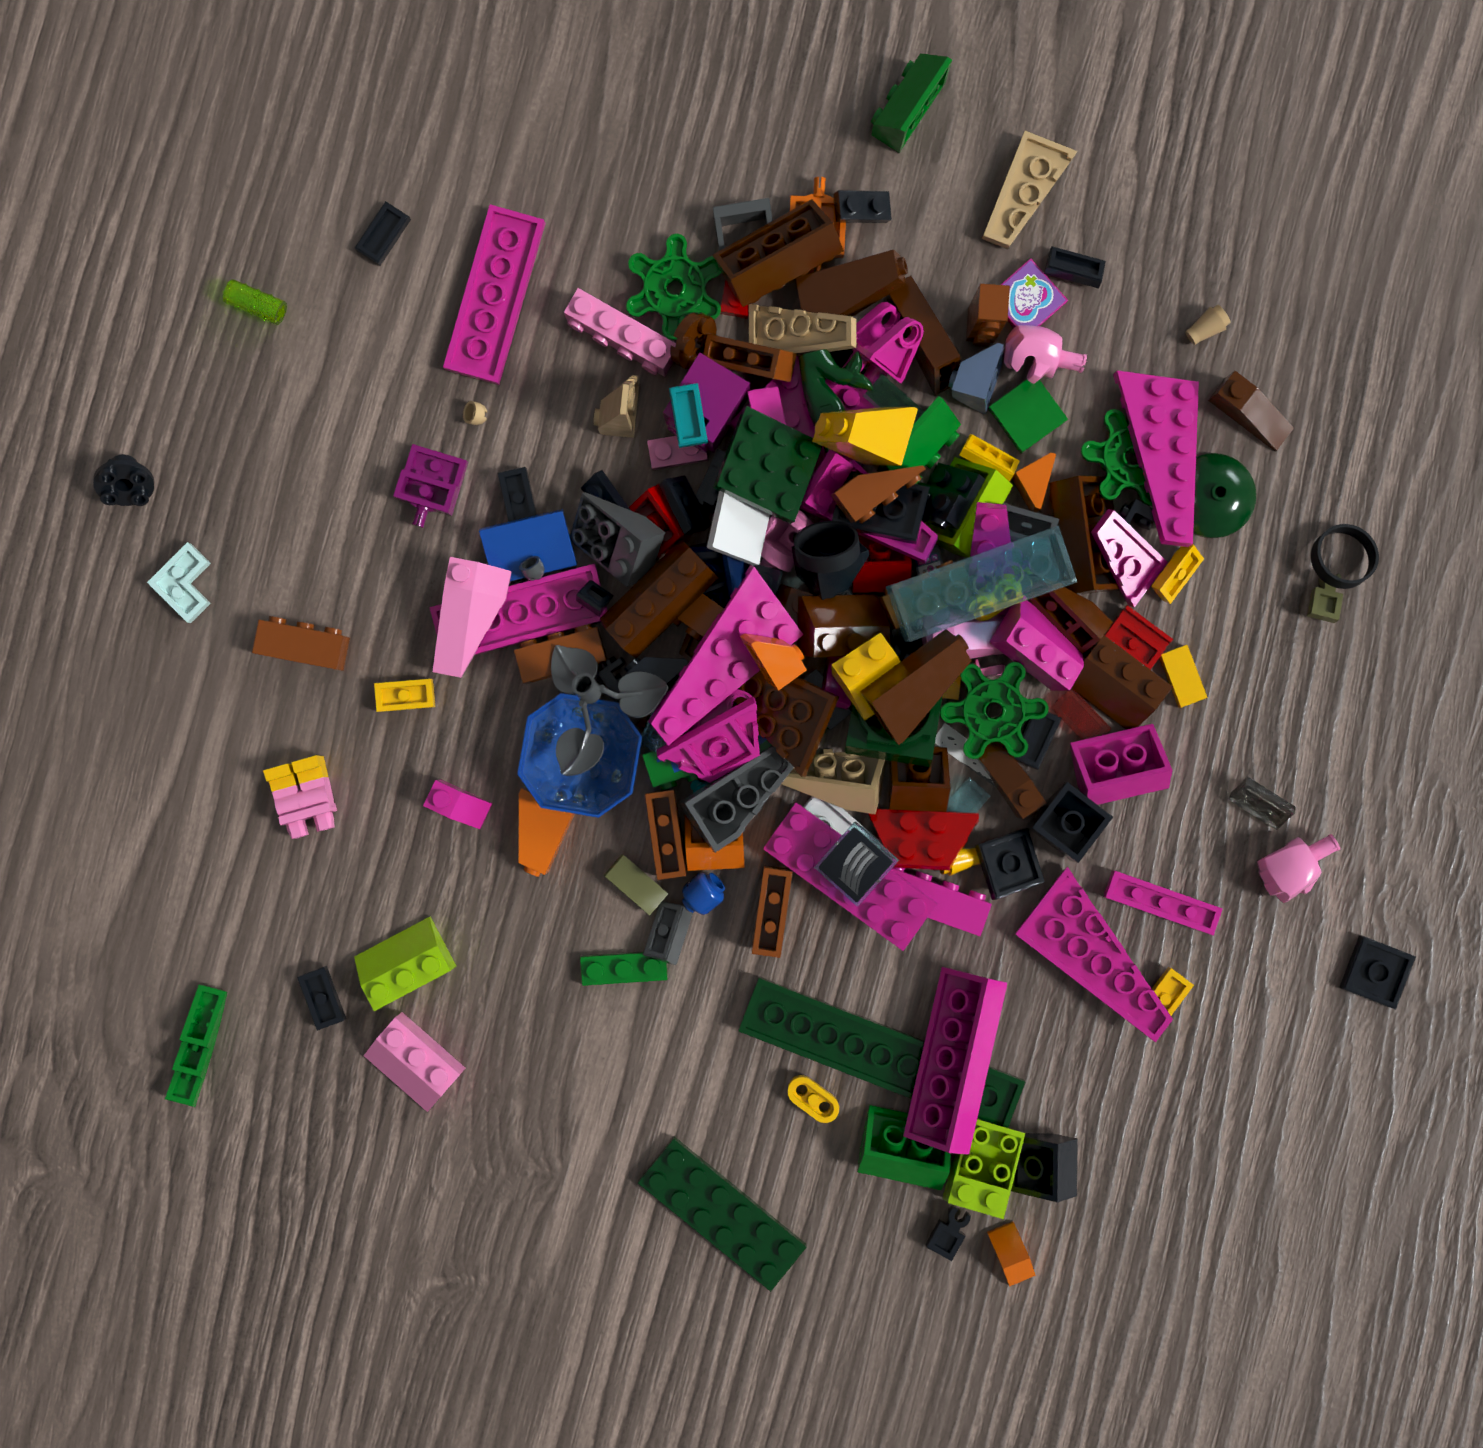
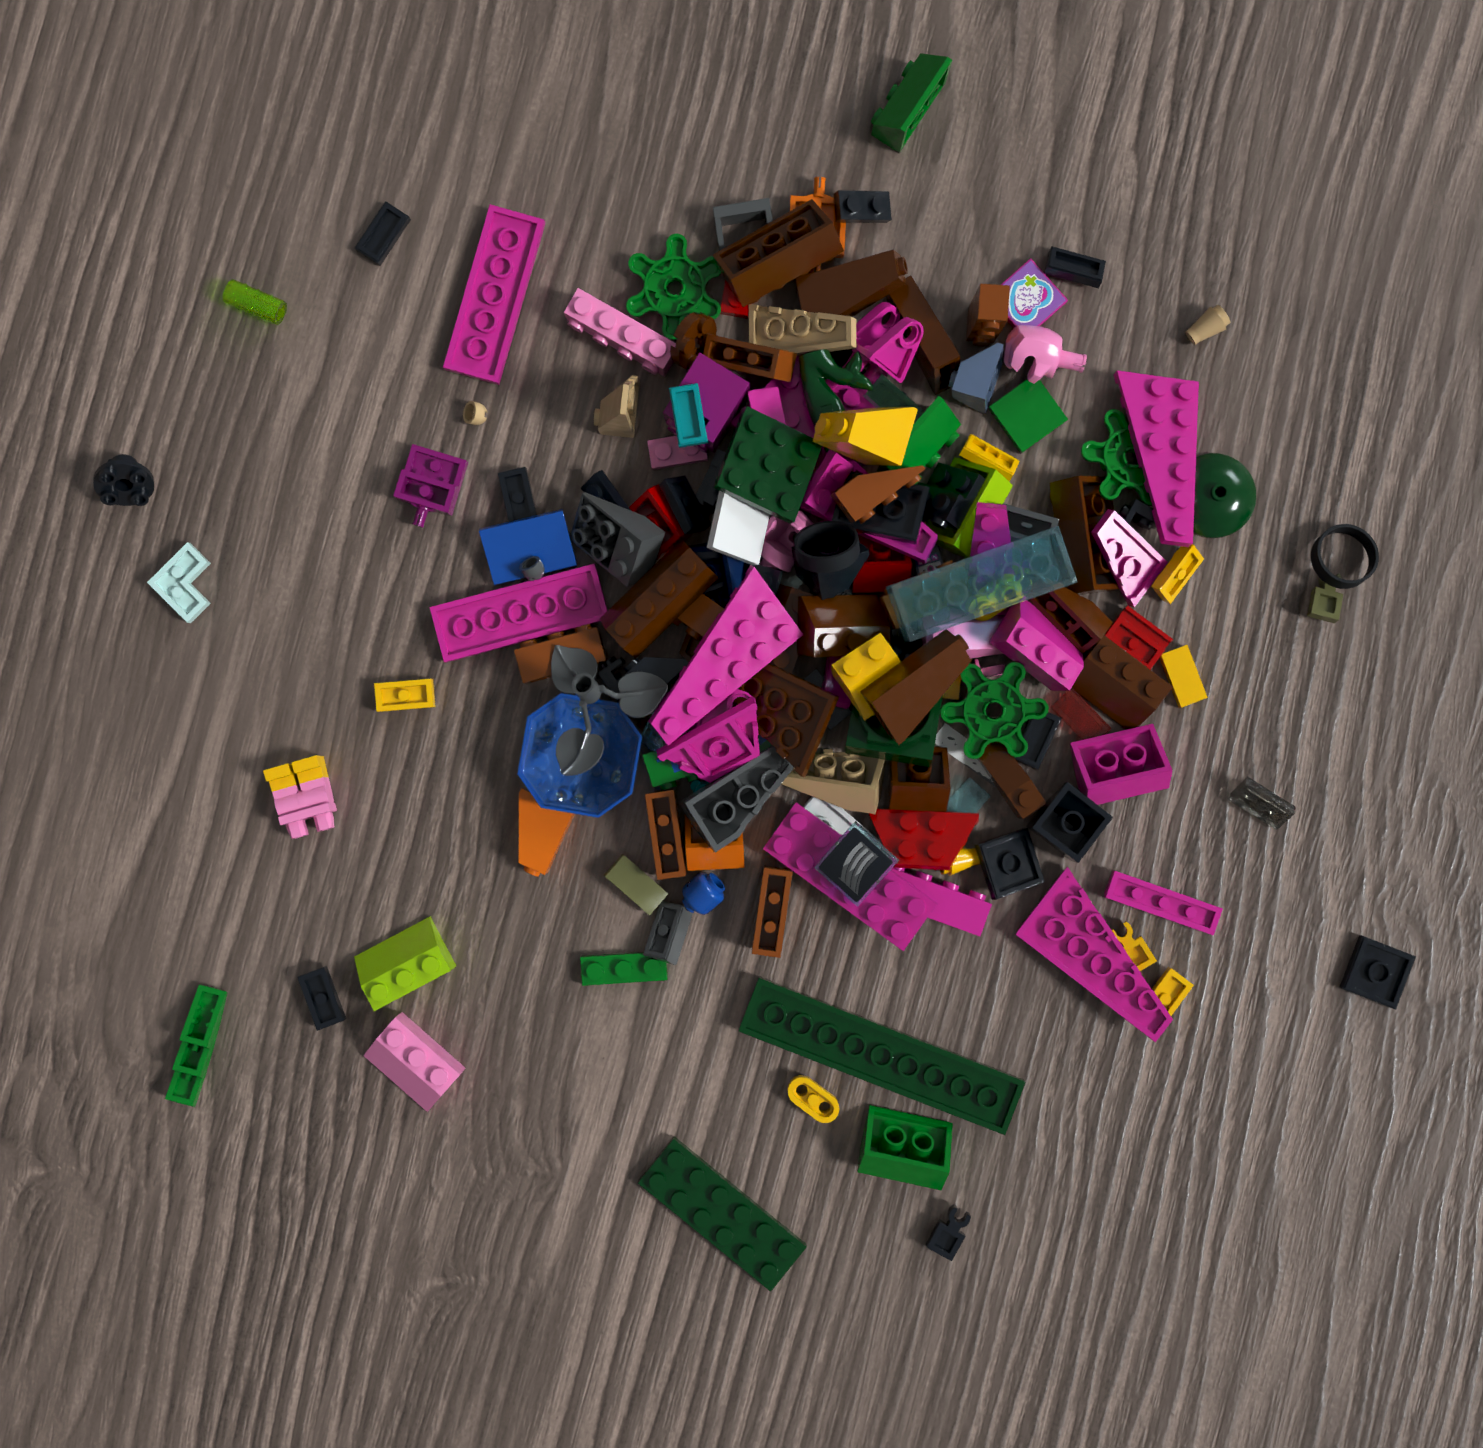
(301, 643): dark orange brick -> none
(457, 804): dark pink slope -> none
(468, 607): bright pink wedge -> none
(594, 597): black slope -> none
(775, 658): orange slope -> none
(955, 1061): dark pink slope -> none
(987, 1174): lime slope -> none
(1011, 1253): orange slope -> none
(1028, 181): tan wing -> none
(1033, 481): orange slope -> none
(1047, 1167): black slope -> none
(1136, 948): none -> yellow plate
(1251, 410): reddish brown slope -> none
(1294, 867): bright pink piece -> none

